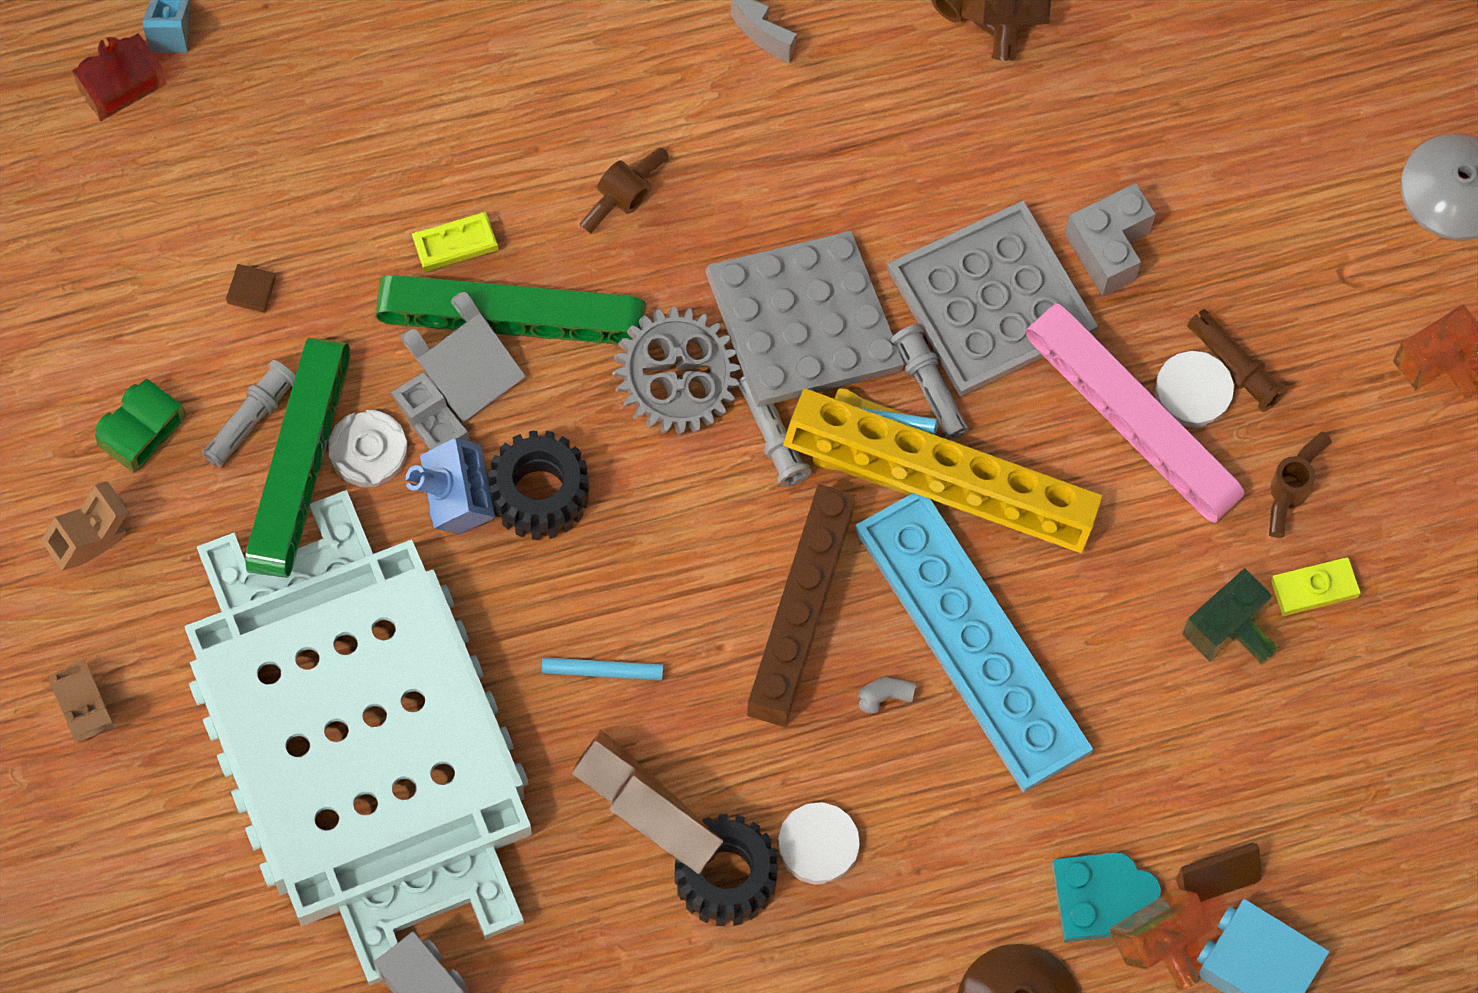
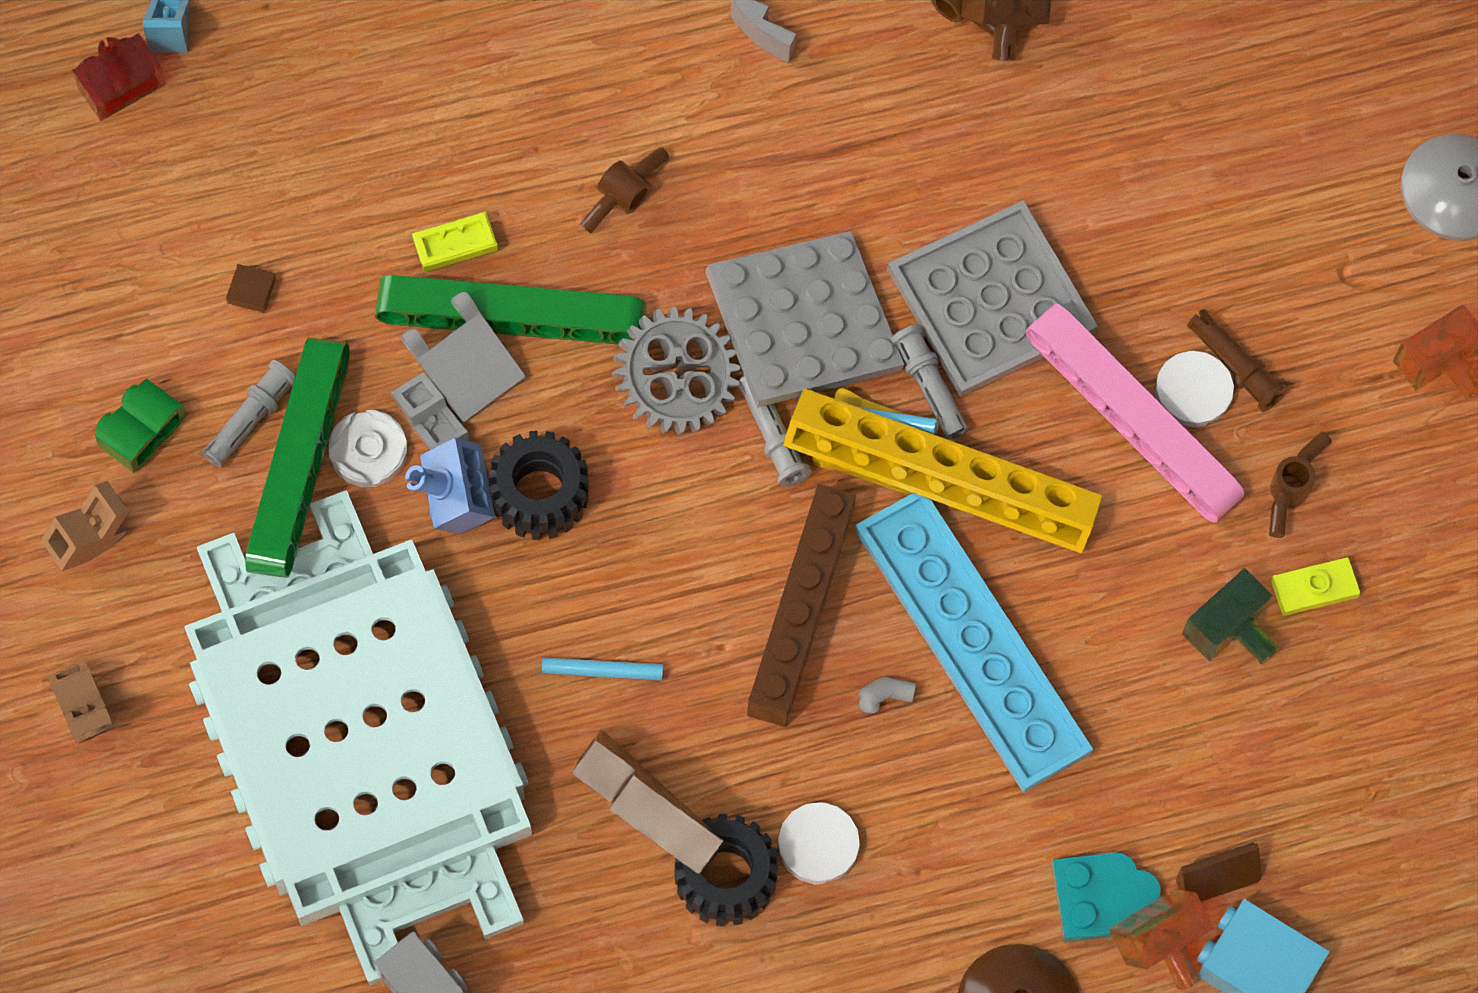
(1104, 234): light grey brick -> none

